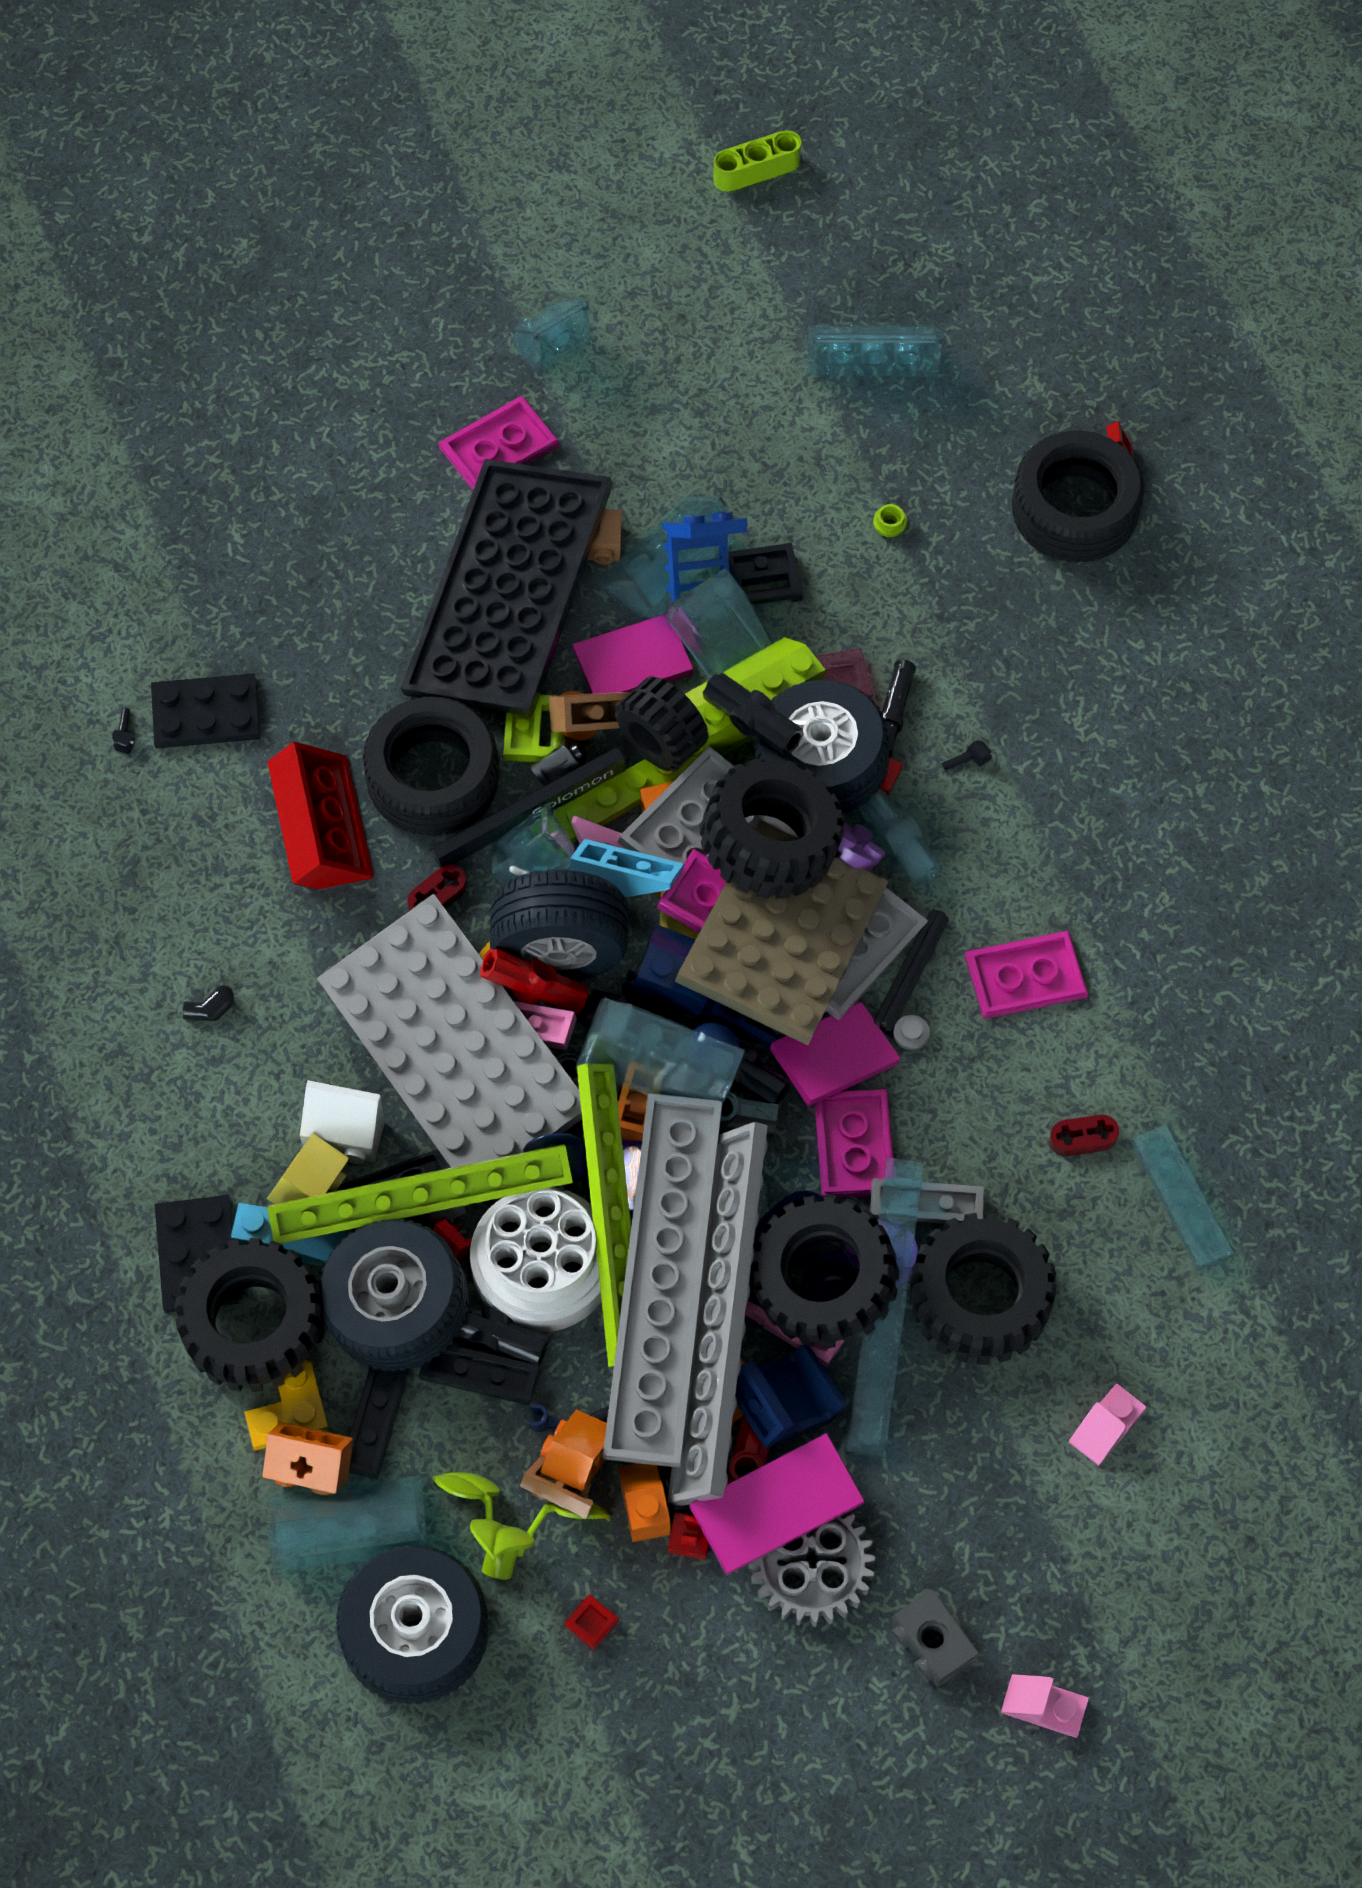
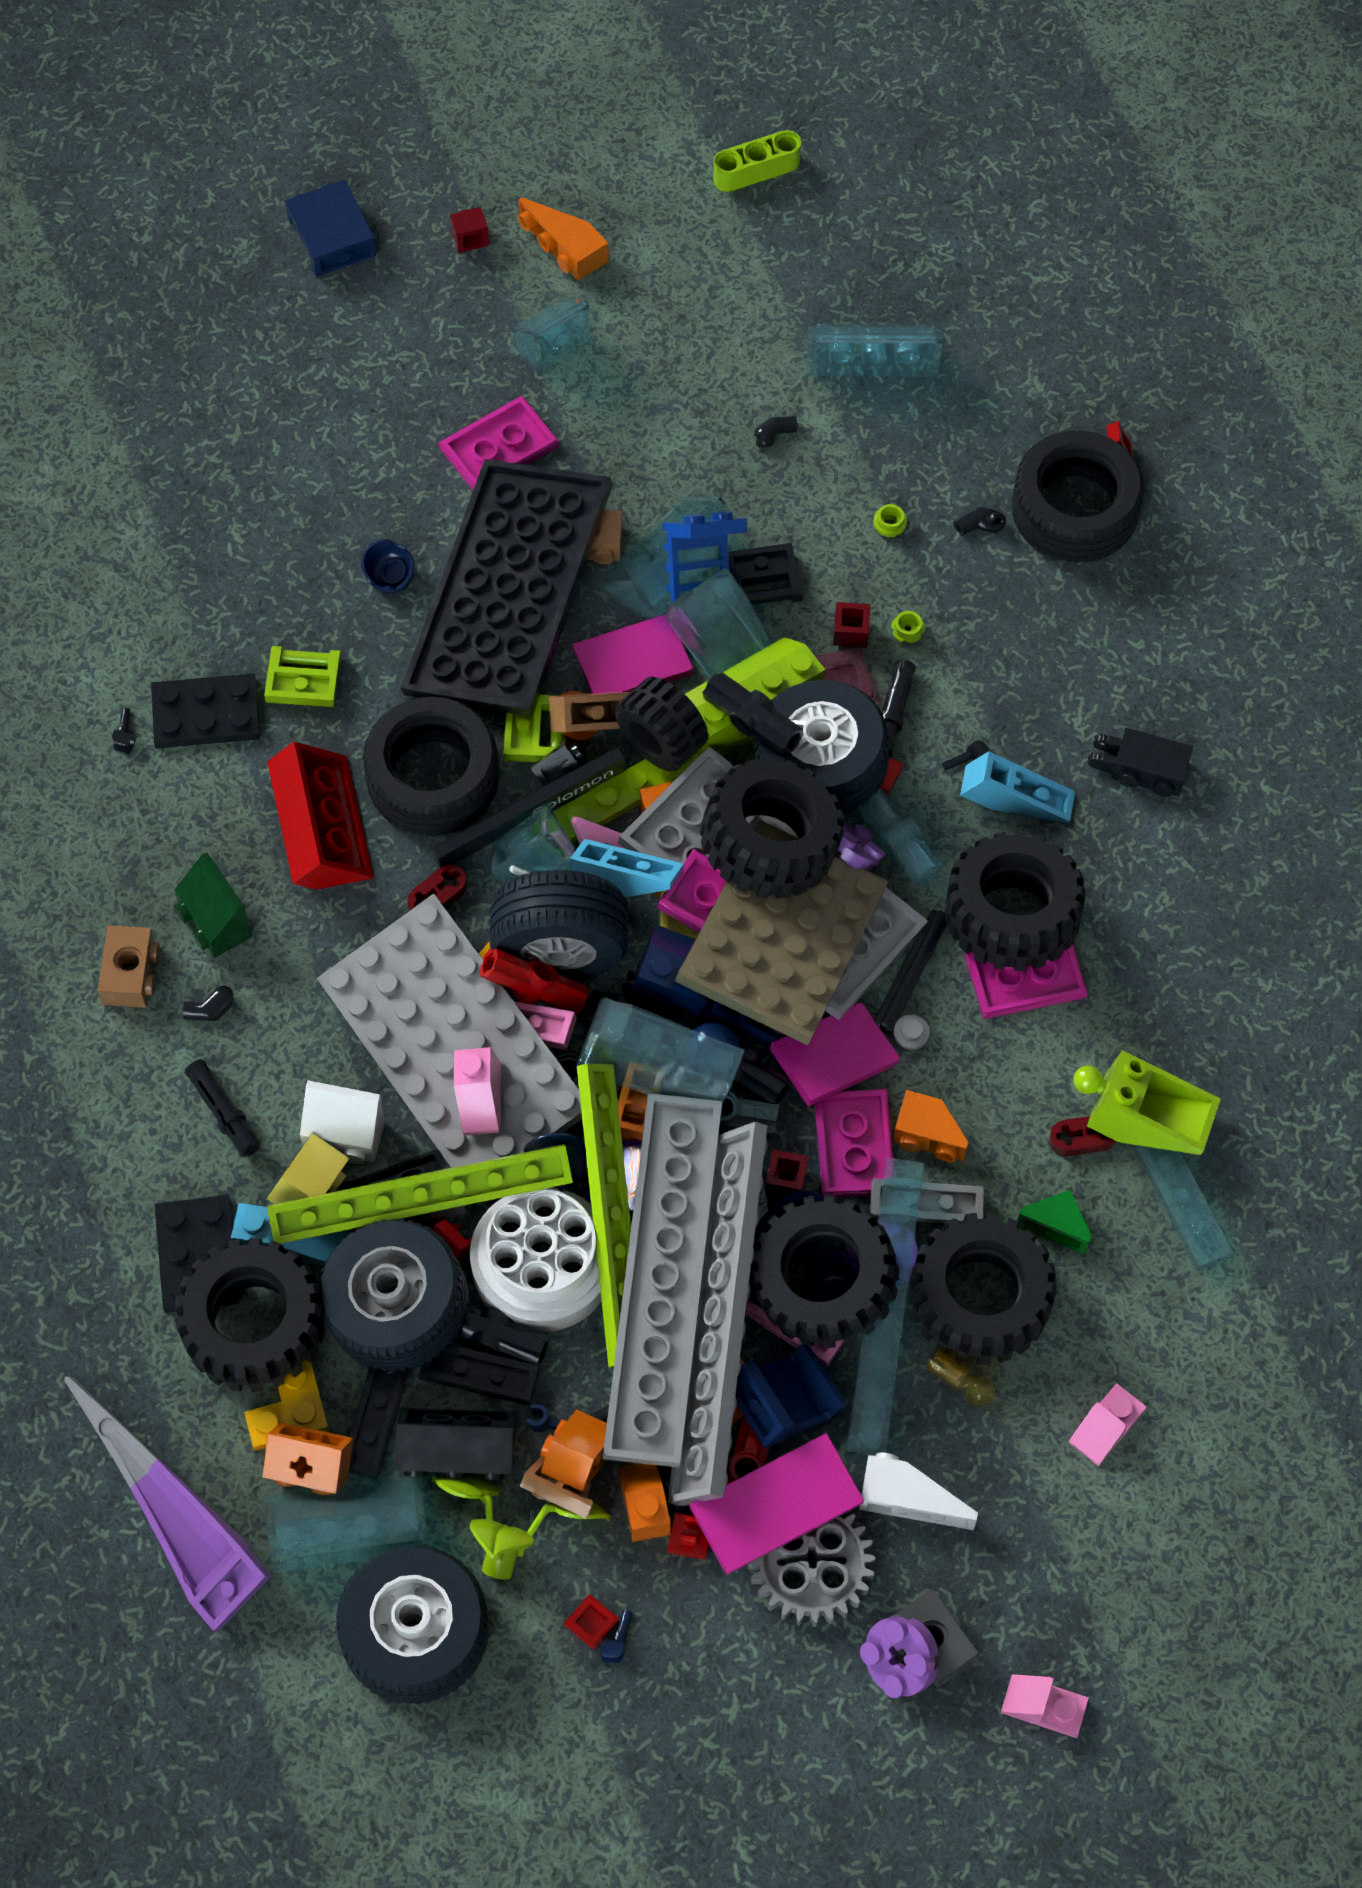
(124, 947): none -> medium nougat brick
(204, 1551): none -> medium lavender plate
(211, 908): none -> dark green slope
(229, 1118): none -> black pin
(302, 685): none -> lime plate
(331, 227): none -> dark blue panel
(388, 566): none -> dark blue hair
(455, 1442): none -> black slope
(469, 229): none -> dark red plate
(478, 1090): none -> bright pink slope
(570, 239): none -> orange slope
(614, 1649): none -> dark blue hand
(774, 425): none -> black arm
(789, 1165): none -> dark red plate
(851, 624): none -> dark red plate
(882, 1662): none -> medium lavender plate
(905, 1492): none -> white slope
(911, 620): none -> lime plate
(930, 1127): none -> orange slope
(978, 1390): none -> clear yellow pin
(981, 519): none -> black arm
(1015, 790): none -> medium azure slope
(1020, 864): none -> black tyre
(1058, 1221): none -> green slope
(1143, 761): none -> black hinge
(1147, 1106): none -> lime slope

